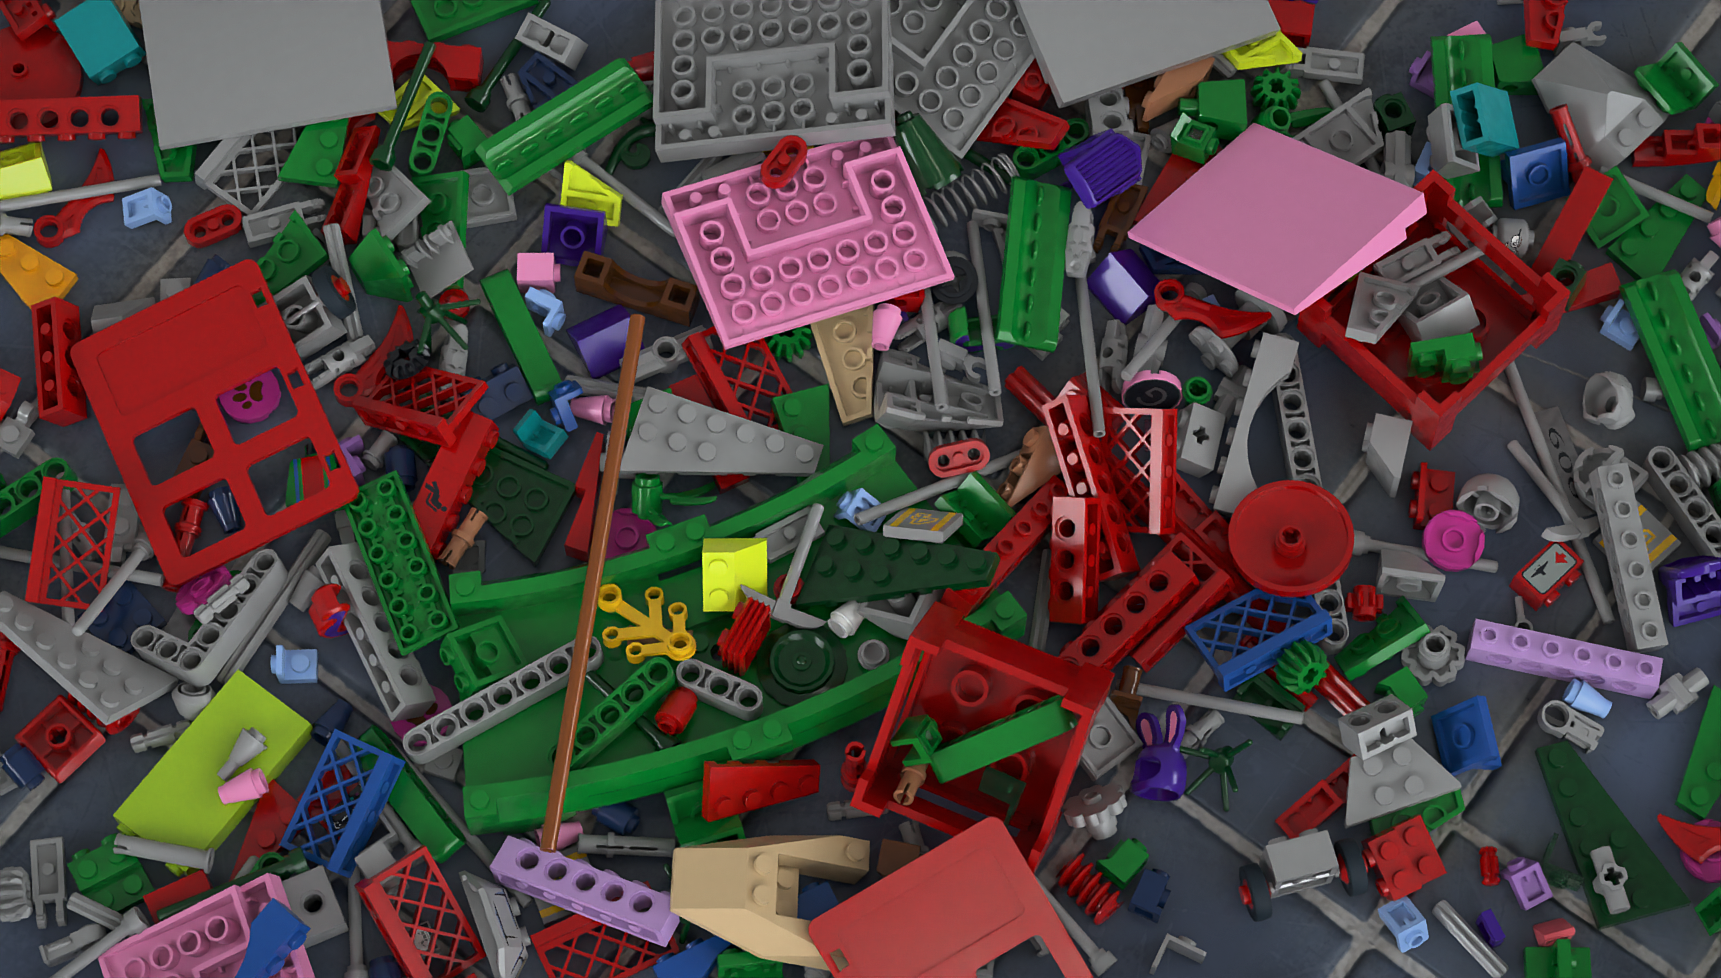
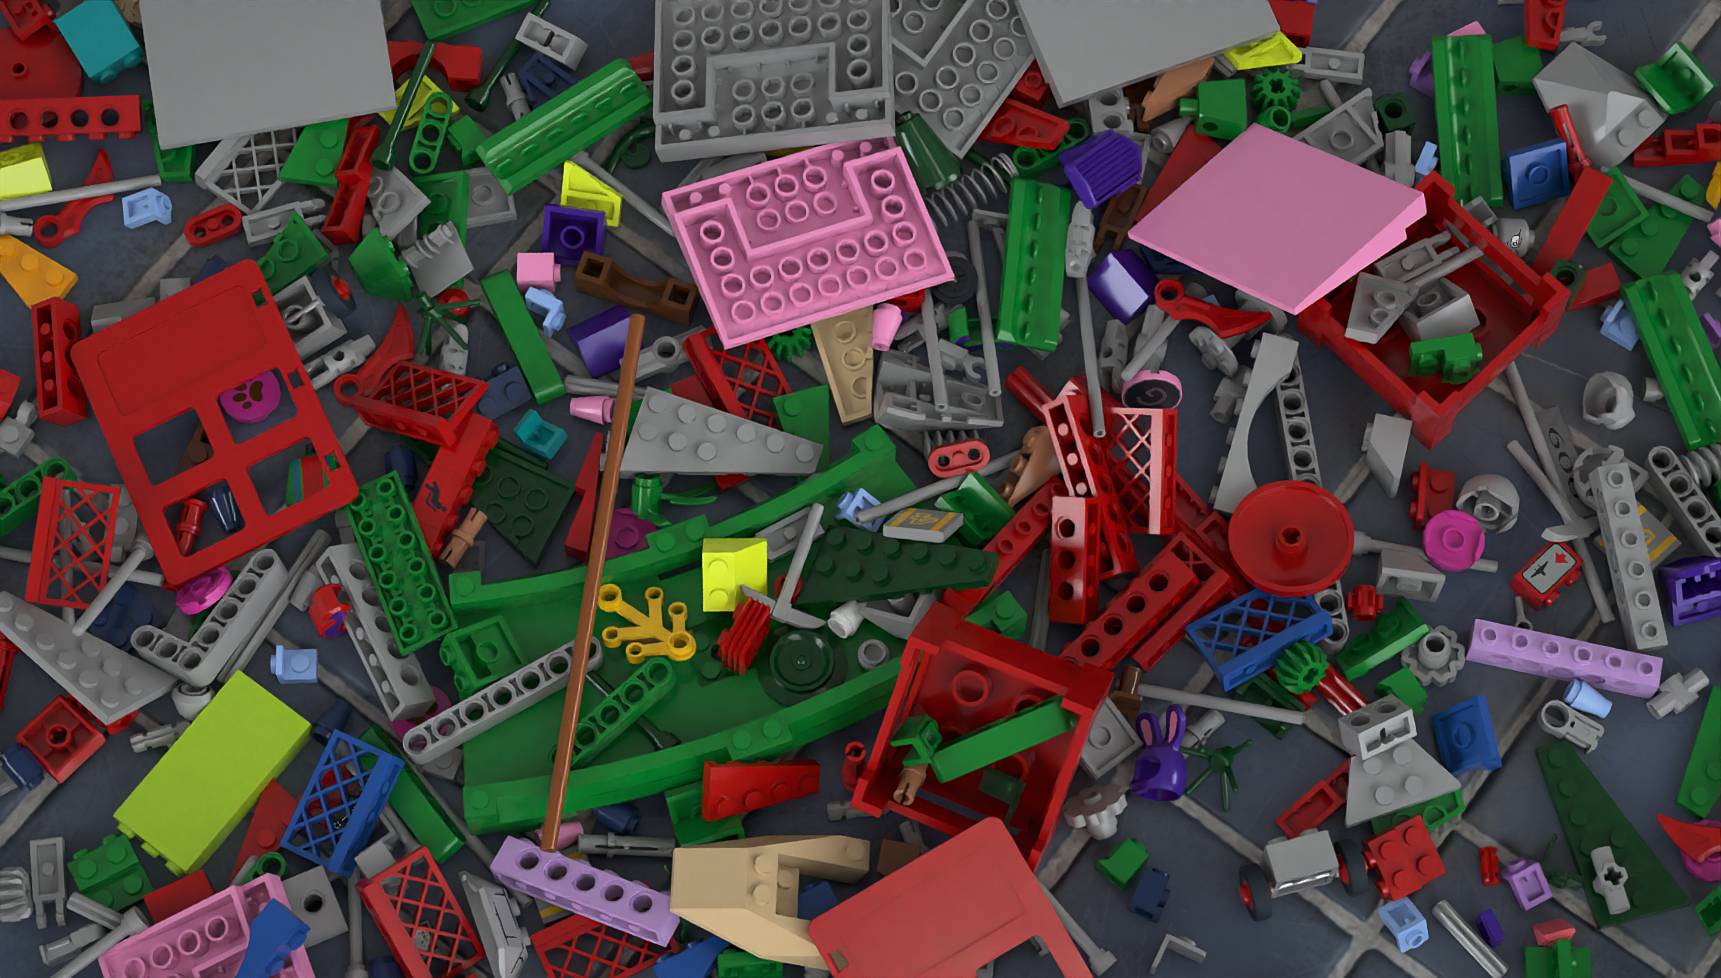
(164, 852): light grey pin -> none
(221, 598): light grey axle -> none
(245, 786): bright pink cone -> none
(247, 747): light grey cone -> none
(292, 863): dark green piece -> none
(340, 265): light grey axle -> none
(351, 448): medium lavender bracket -> none
(374, 456): light grey pin -> none
(399, 368): black gear -> none
(561, 411): blue bracket -> none
(676, 710): red brick -> none
(730, 700): light grey beam -> none
(782, 164): red plate -> none
(1089, 889): red piece -> none
(1193, 140): green window -> none
(1197, 390): green cone -> none
(1198, 439): light grey brick -> none
(1447, 153): light grey slope -> none
(1484, 120): teal brick -> none

